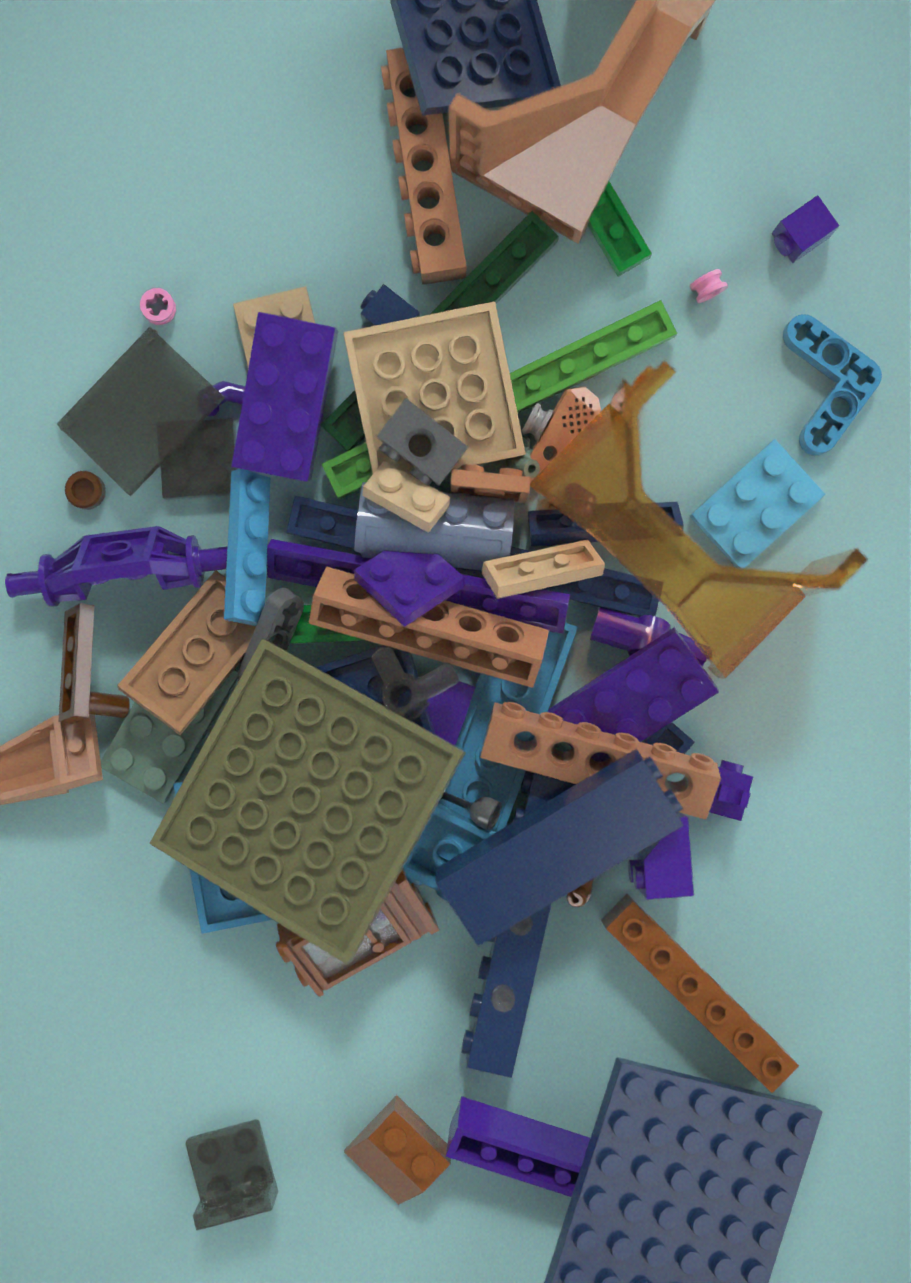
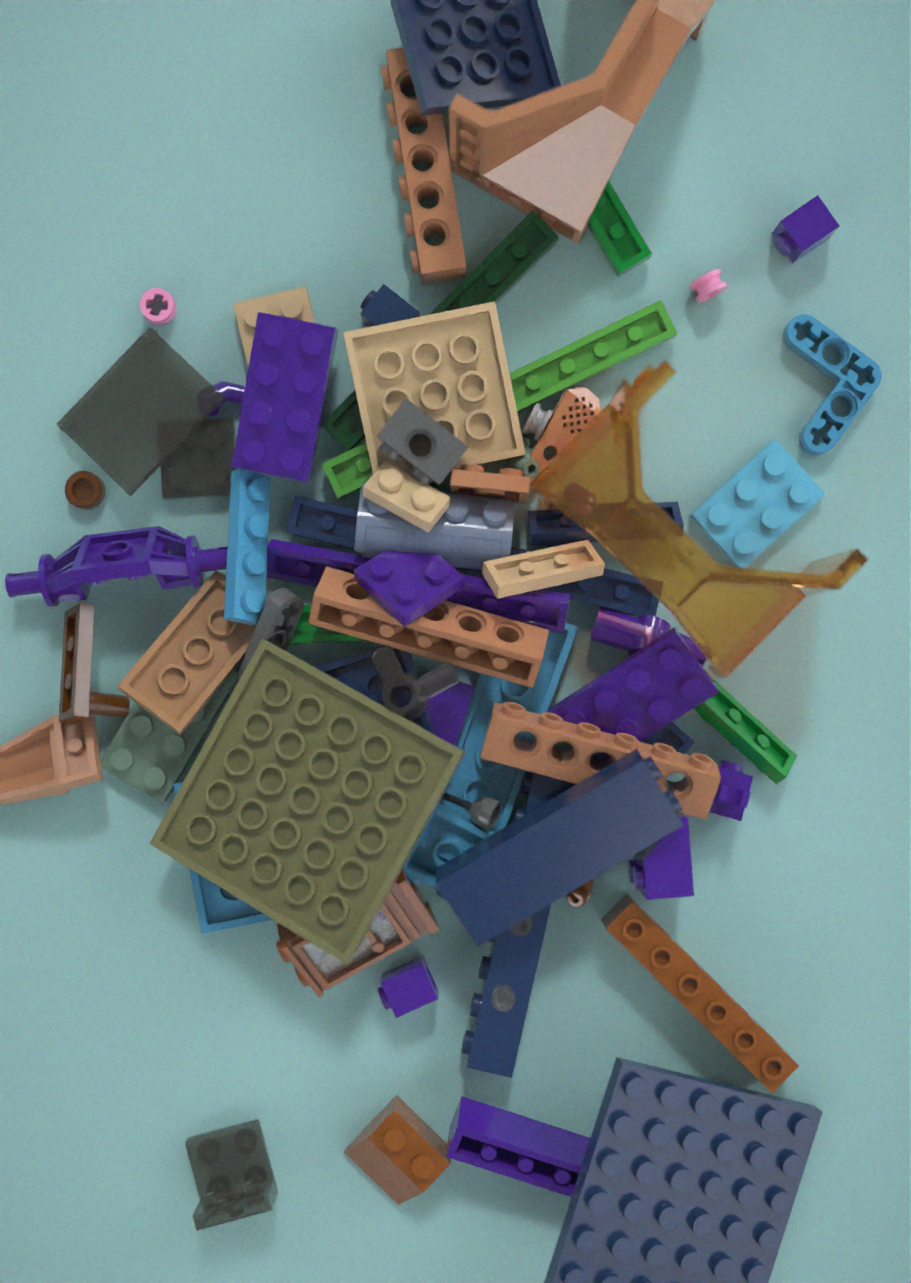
(408, 987): none -> dark purple brick
(747, 734): none -> green plate

